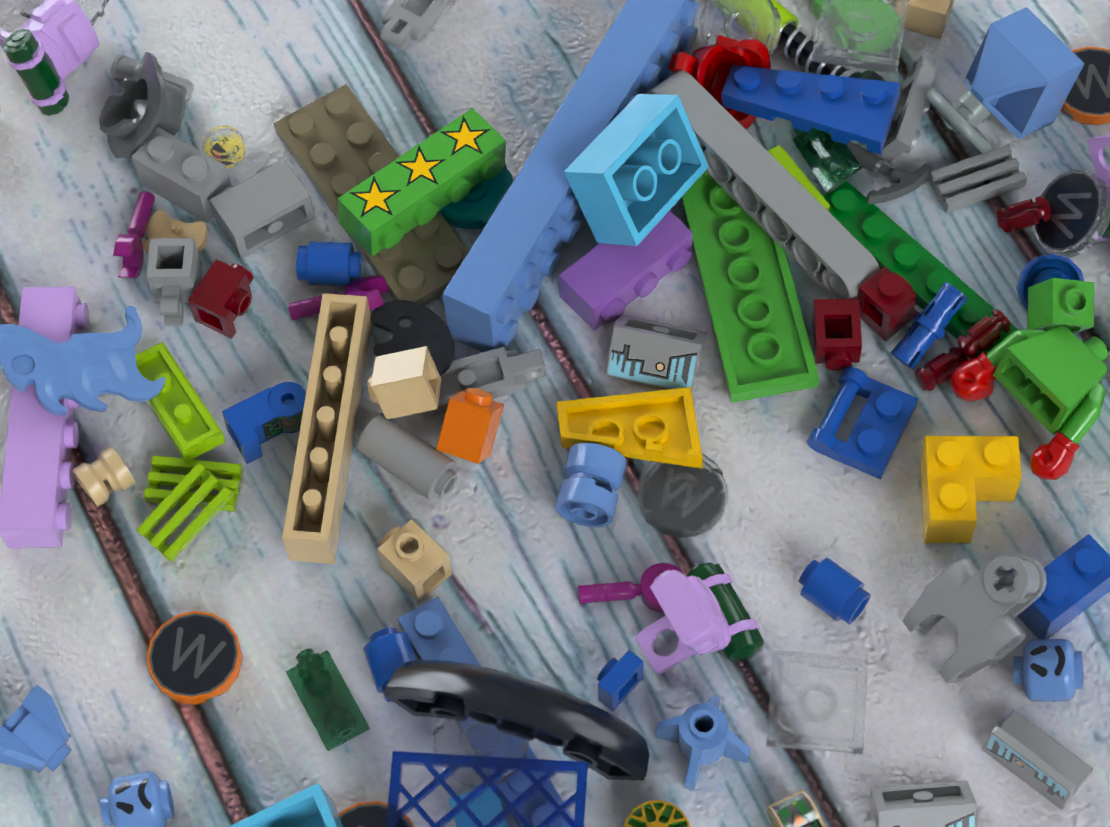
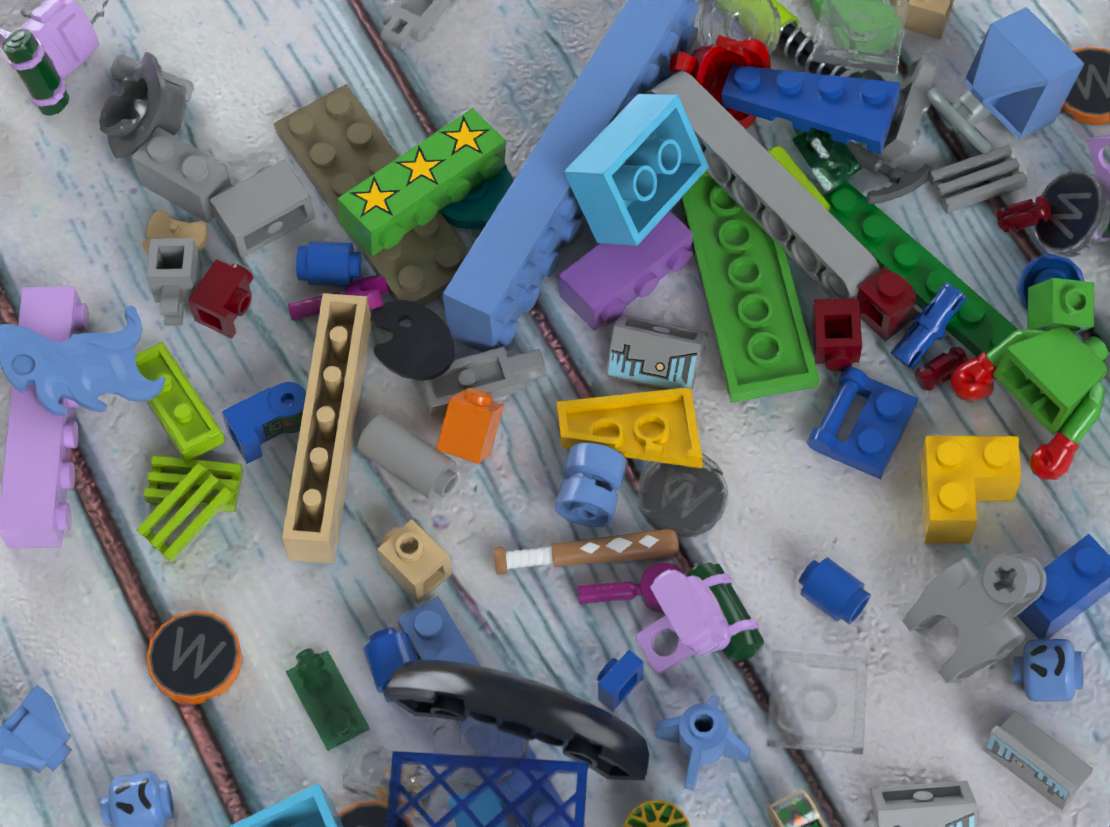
(103, 476): tan wheel -> none
(130, 245): magenta piece -> none
(224, 145): clear tile -> none
(371, 771): none -> clear leg
(405, 383): tan brick -> none
(589, 551): none -> medium nougat piece
(984, 334): dark red piece -> none

